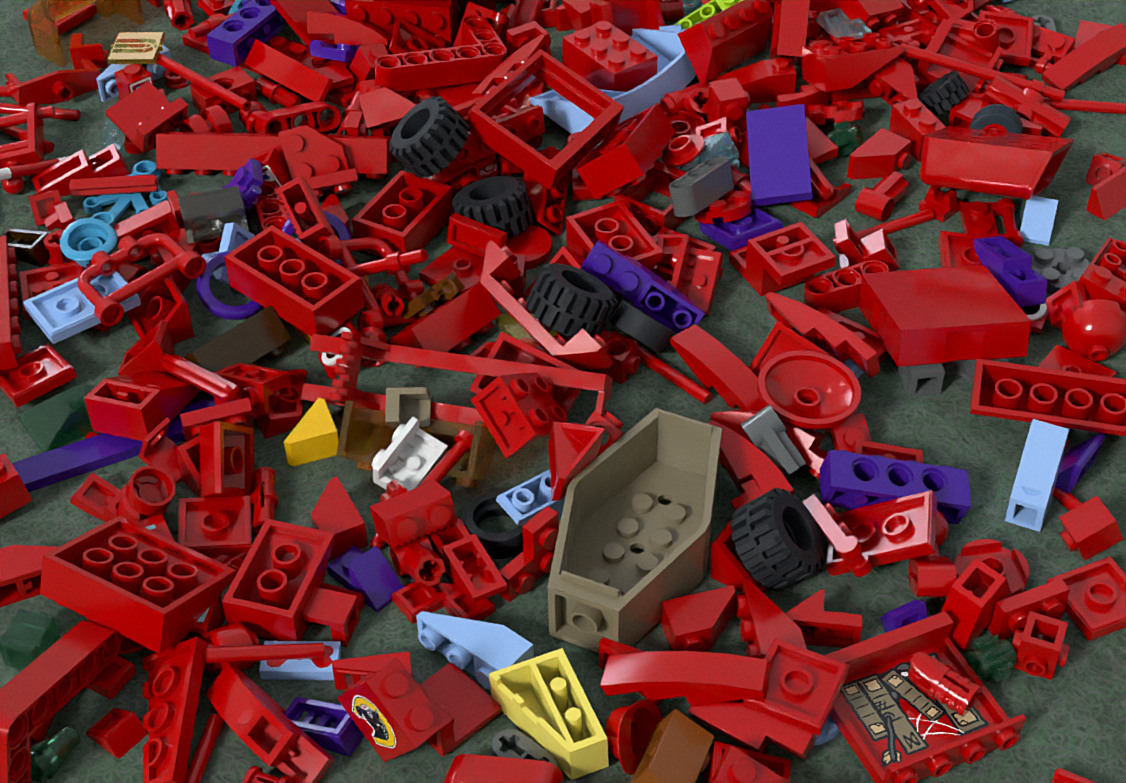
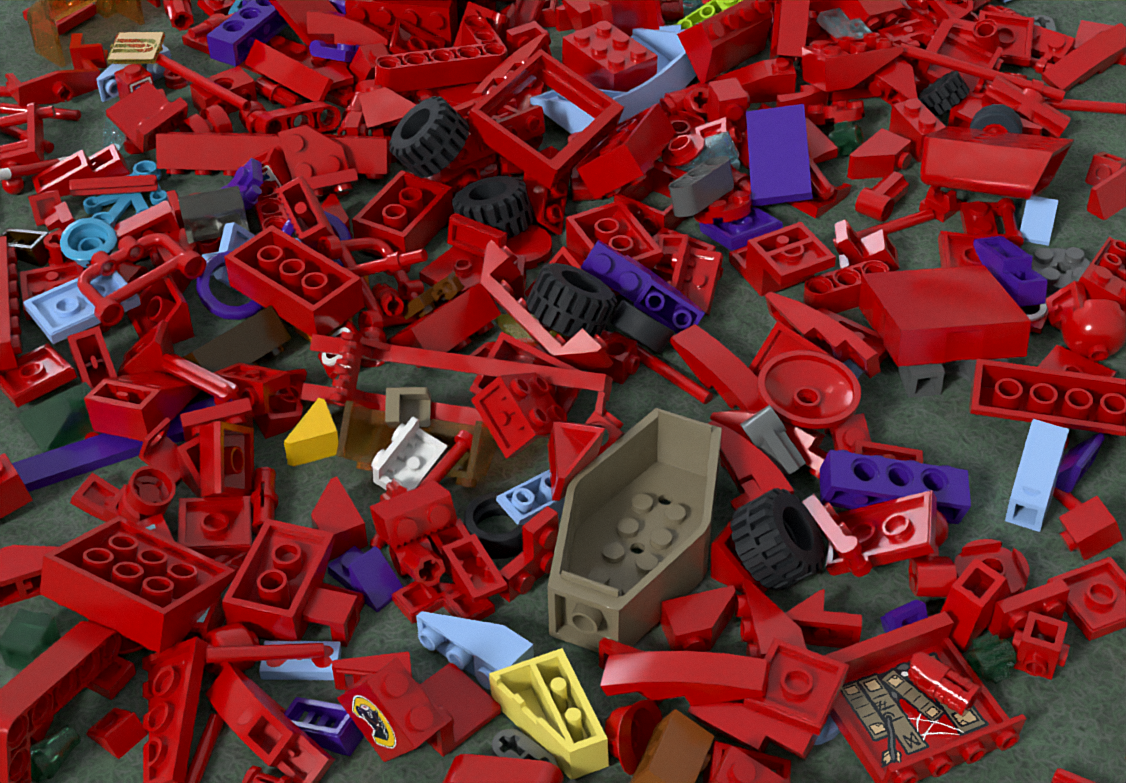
(91, 356): none -> red slope

